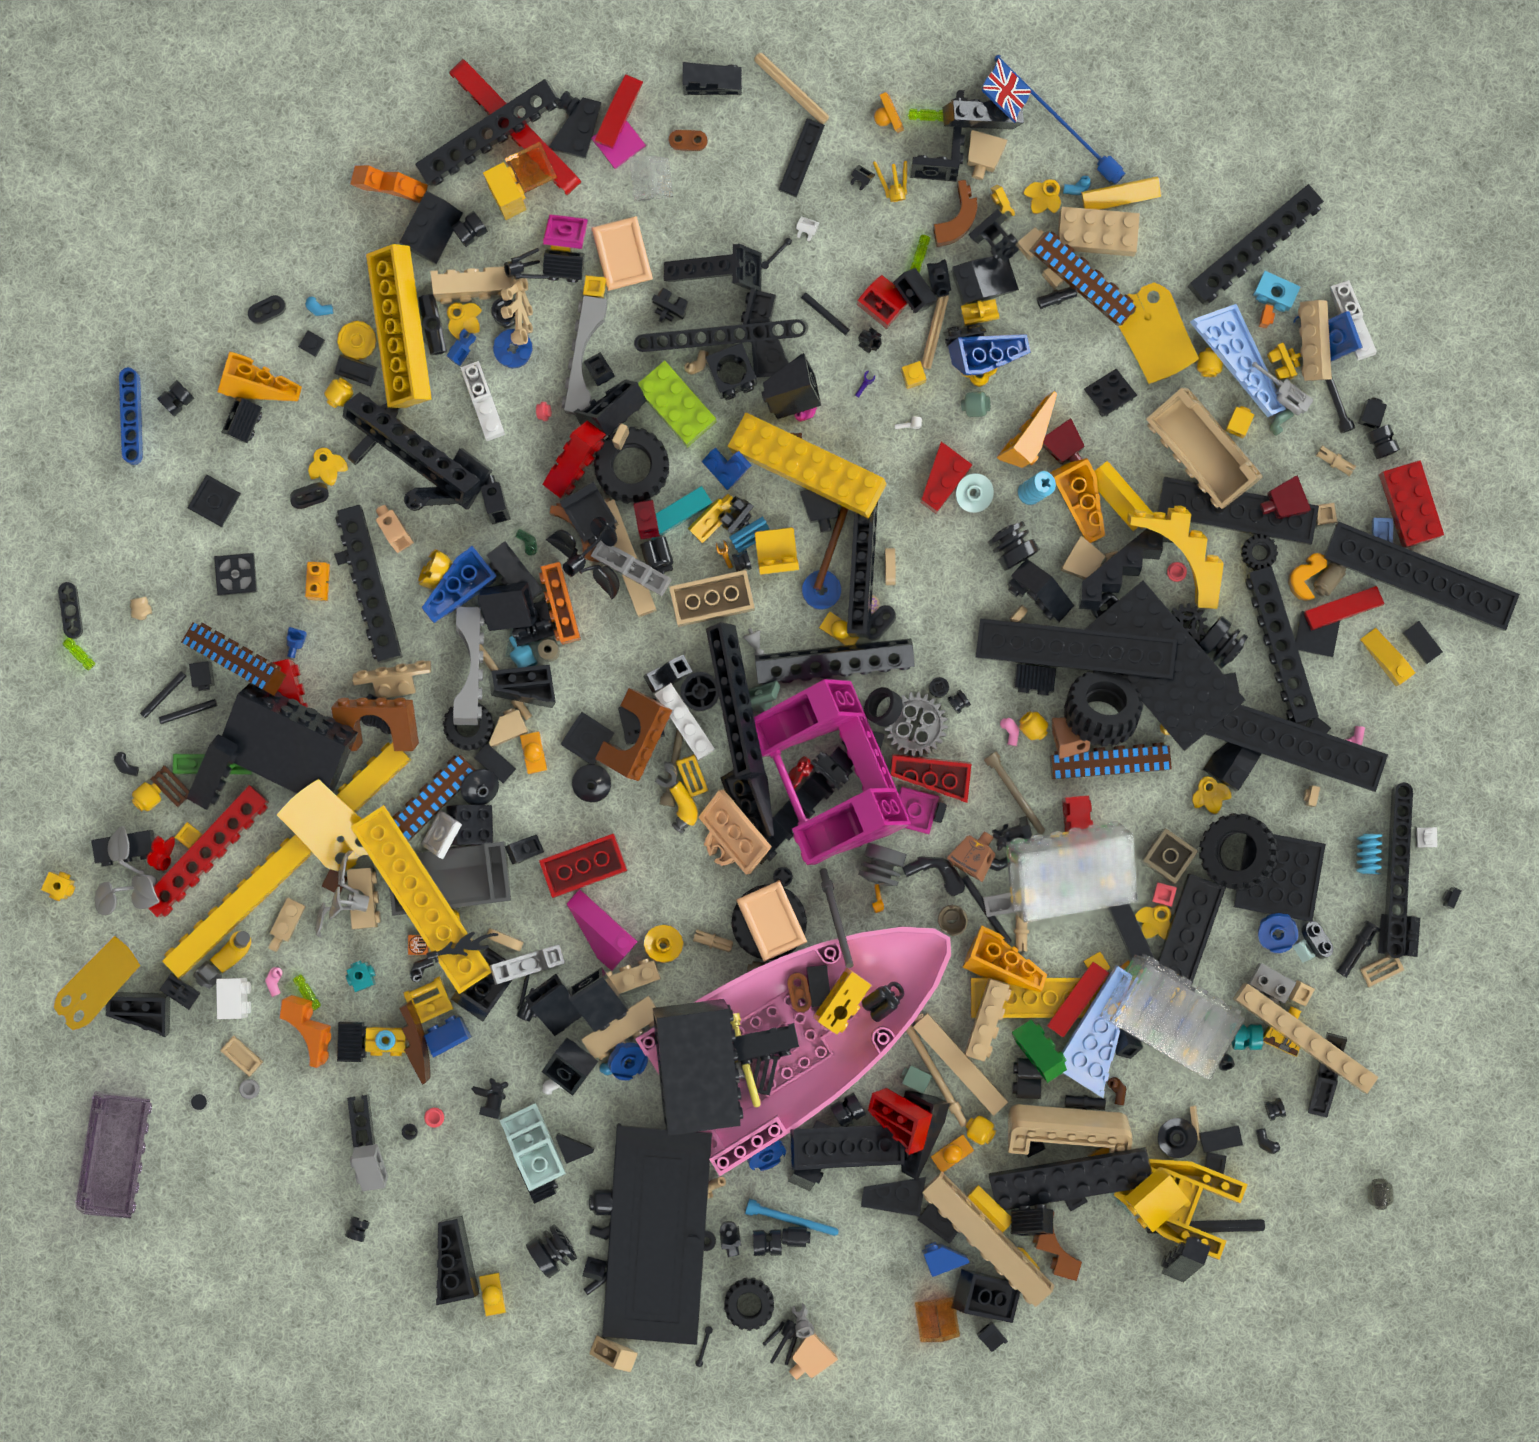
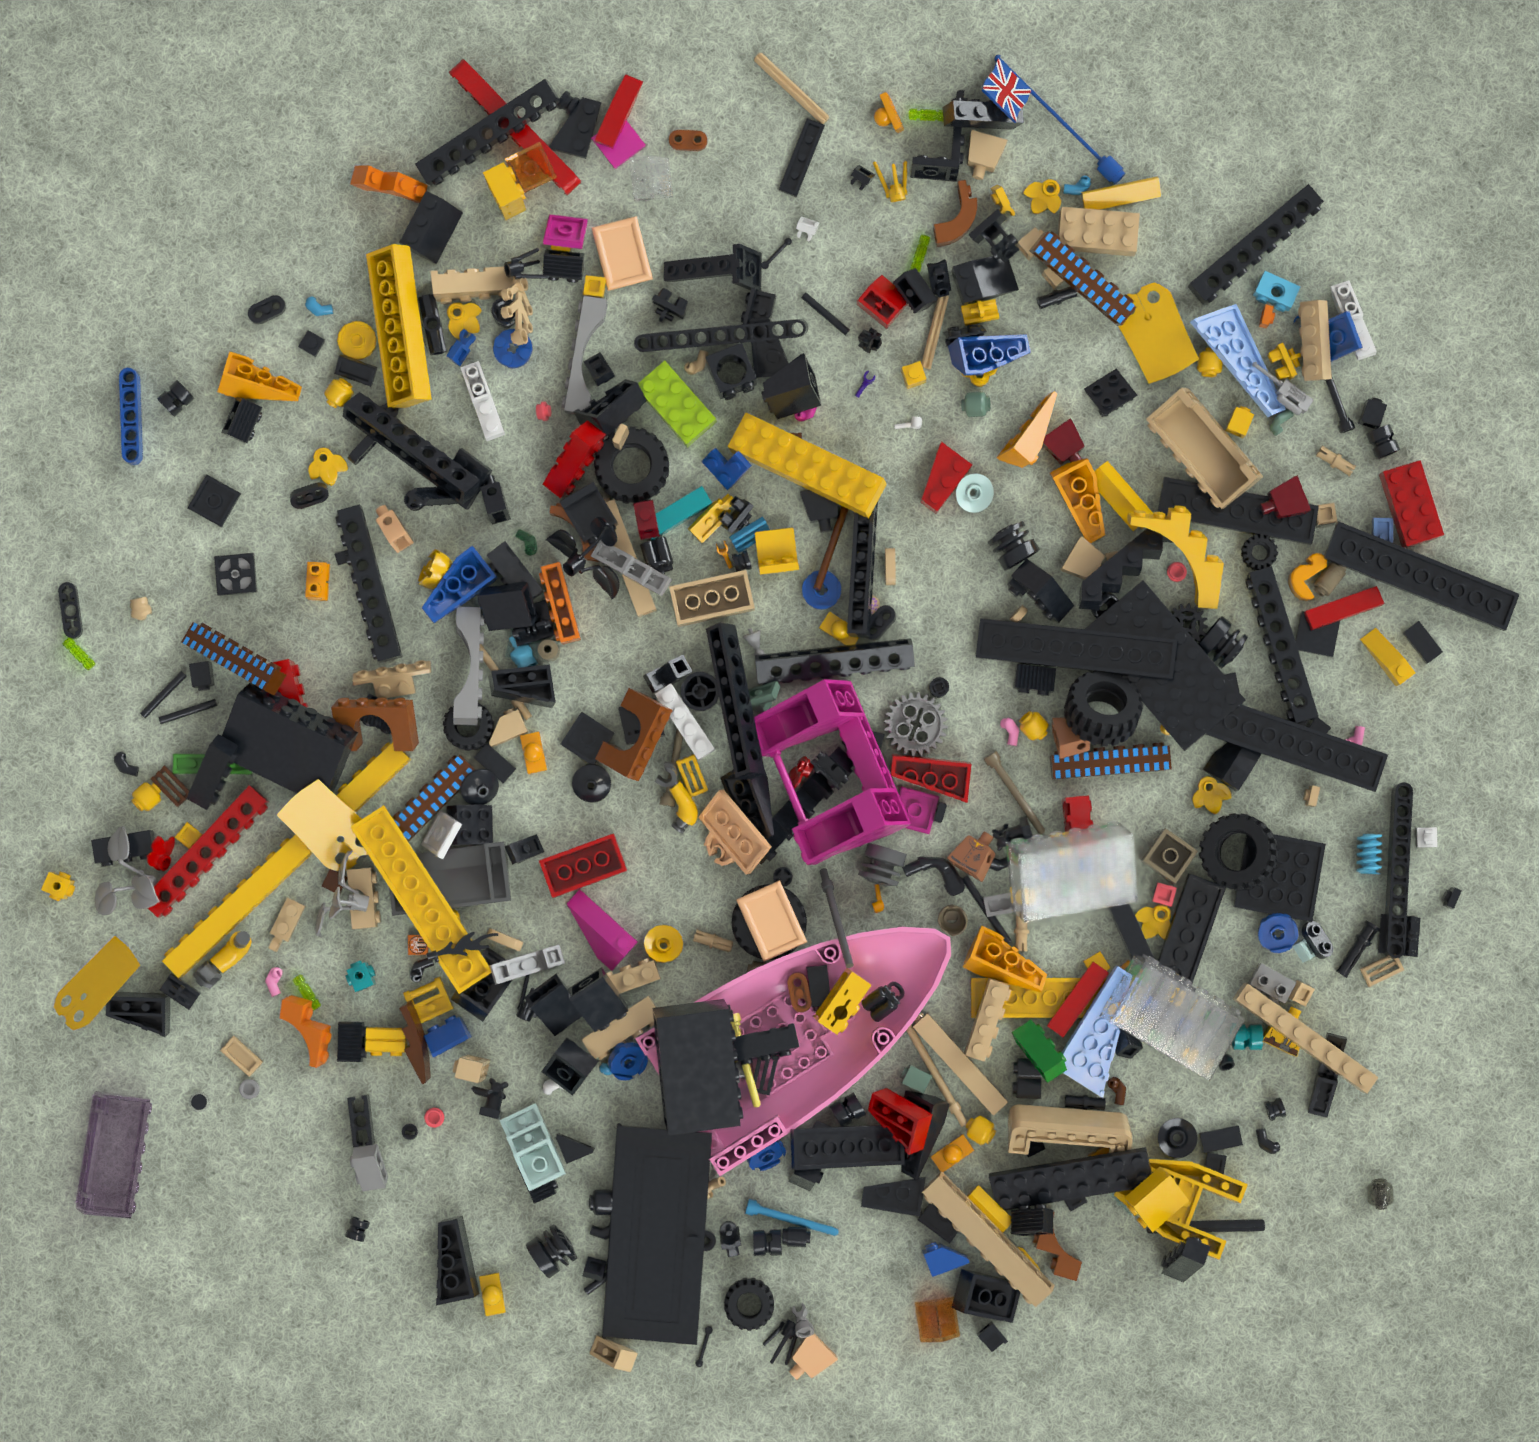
(232, 998): white brick -> none
(295, 640): blue piece -> none
(380, 1044): medium azure plate -> none
(469, 229): black wheel -> none
(471, 1068): none -> tan brick
(711, 79): black wedge -> none
(874, 700): black tyre -> none
(958, 701): black wheel -> none
(1036, 488): medium azure piece -> none
(1194, 1118): tan piece -> none

